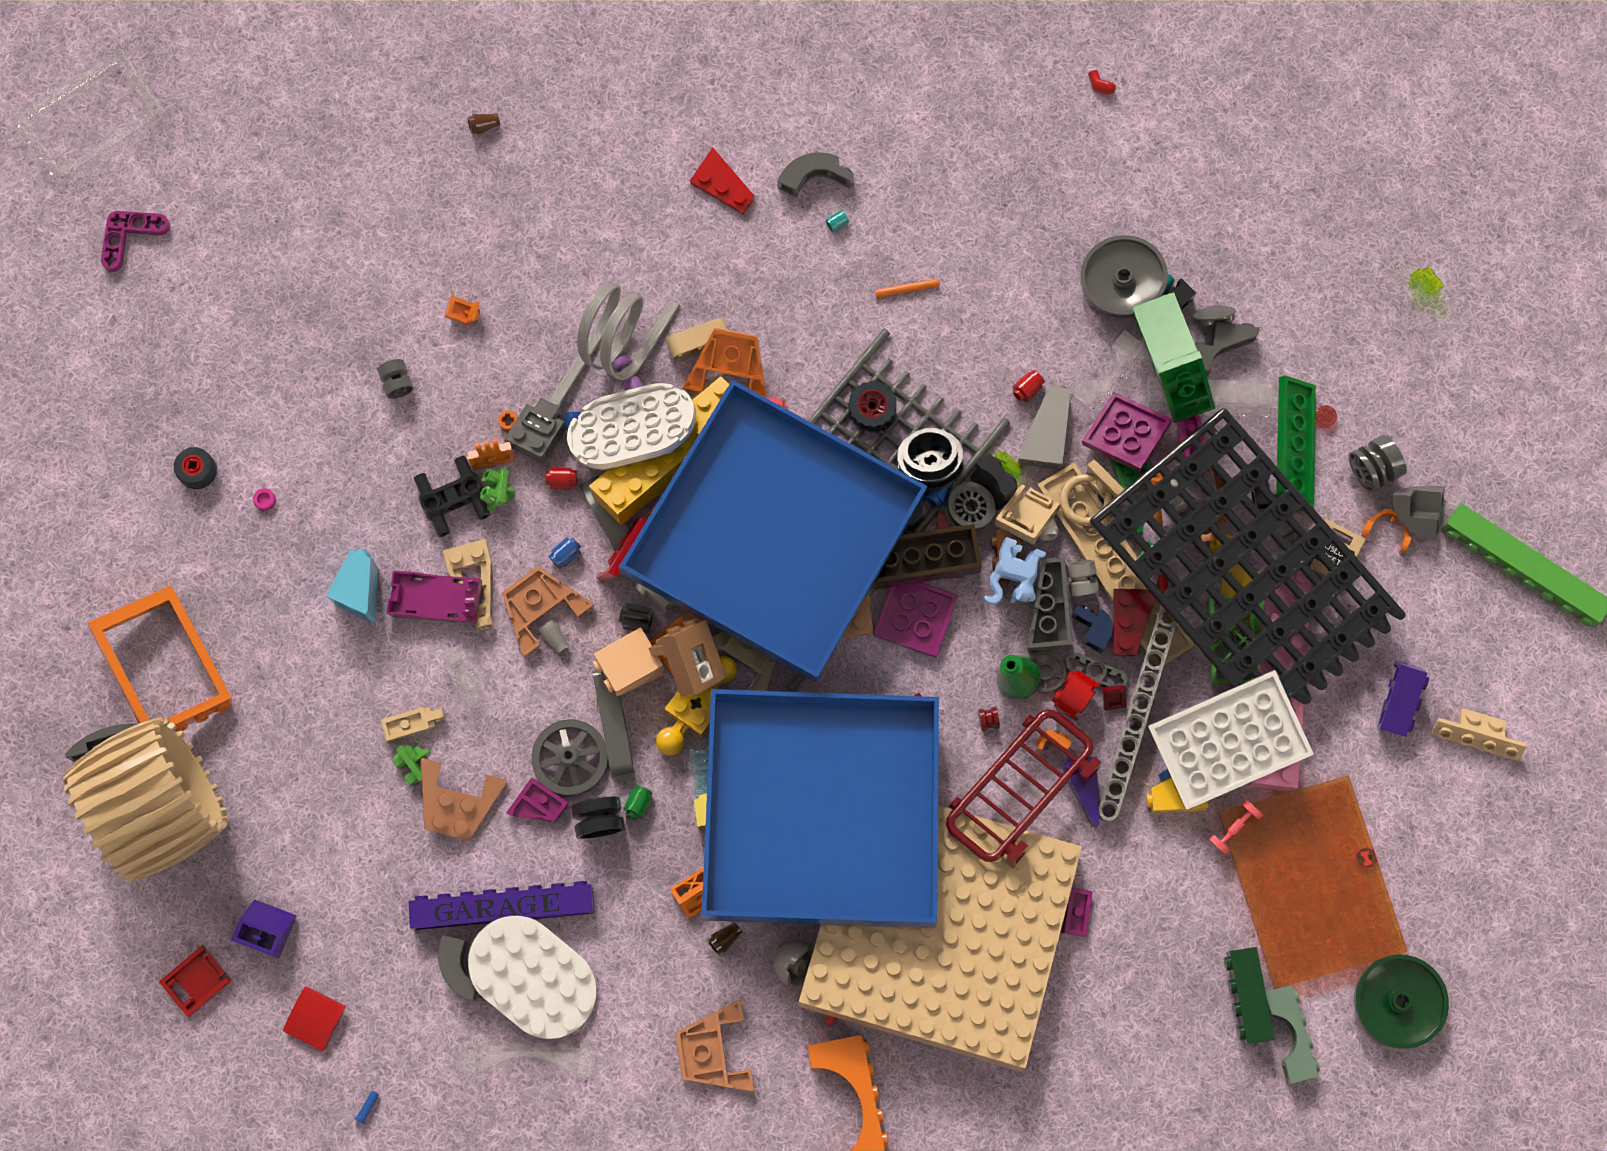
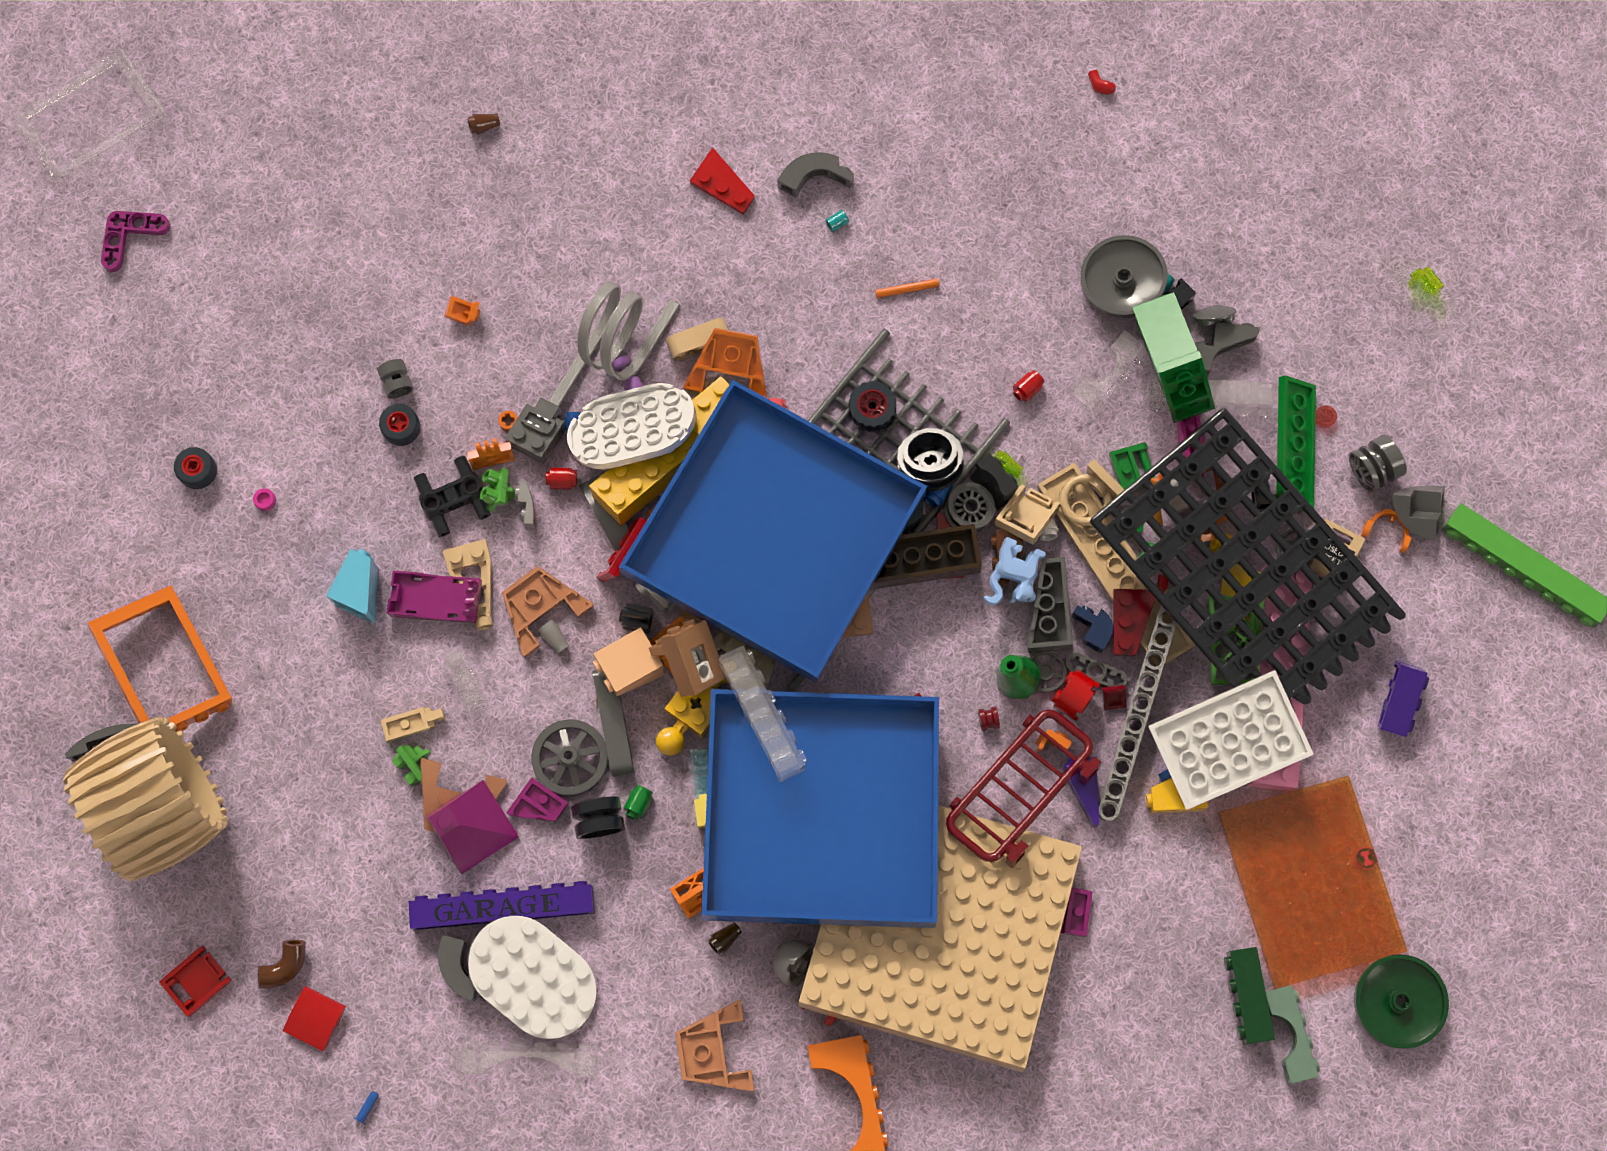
(264, 928): dark purple slope -> none
(286, 969): none -> reddish brown cylinder
(399, 416): none -> black wheel
(472, 826): none -> magenta slope
(525, 499): none -> light grey slope
(565, 552): blue brick -> none
(762, 714): none -> clear brick
(916, 617): magenta plate -> none
(1047, 434): light grey slope -> none
(1082, 577): light grey wheel -> none
(1127, 432): magenta plate -> none
(1235, 827): coral wheel -> none
(1480, 733): tan bracket -> none

